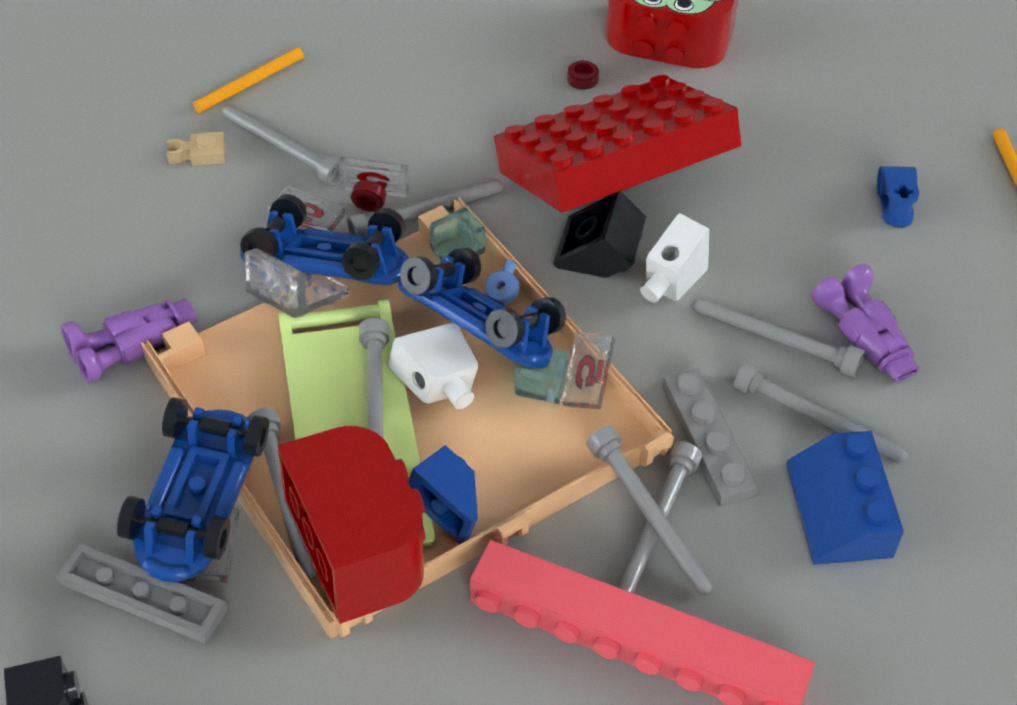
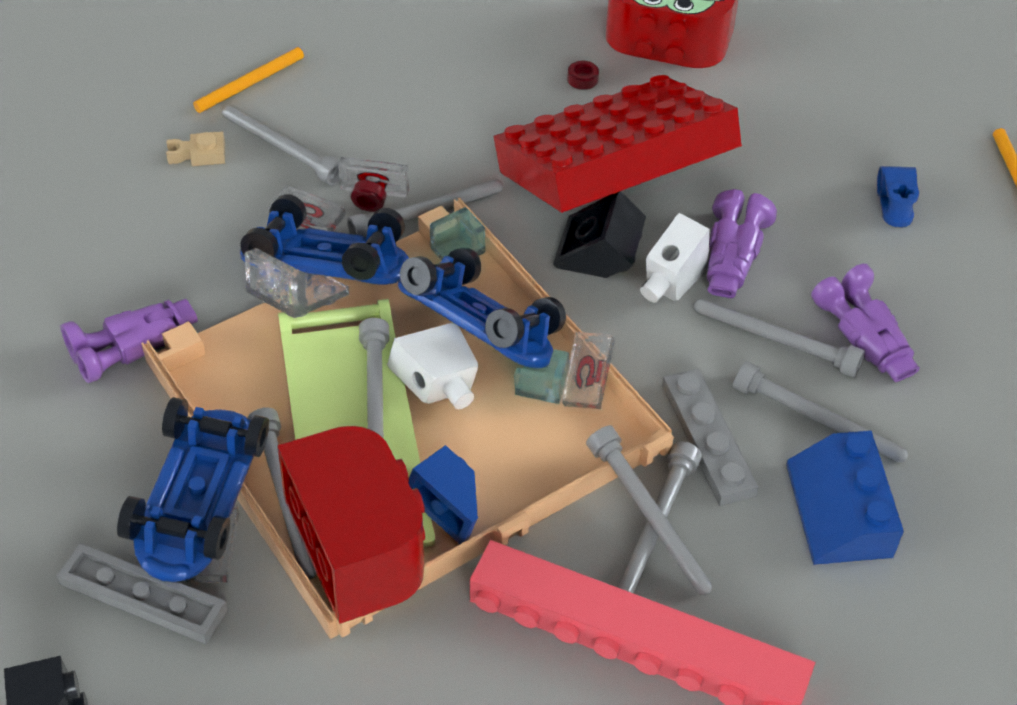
(503, 278): medium blue piece -> none
(736, 246): none -> medium lavender piece

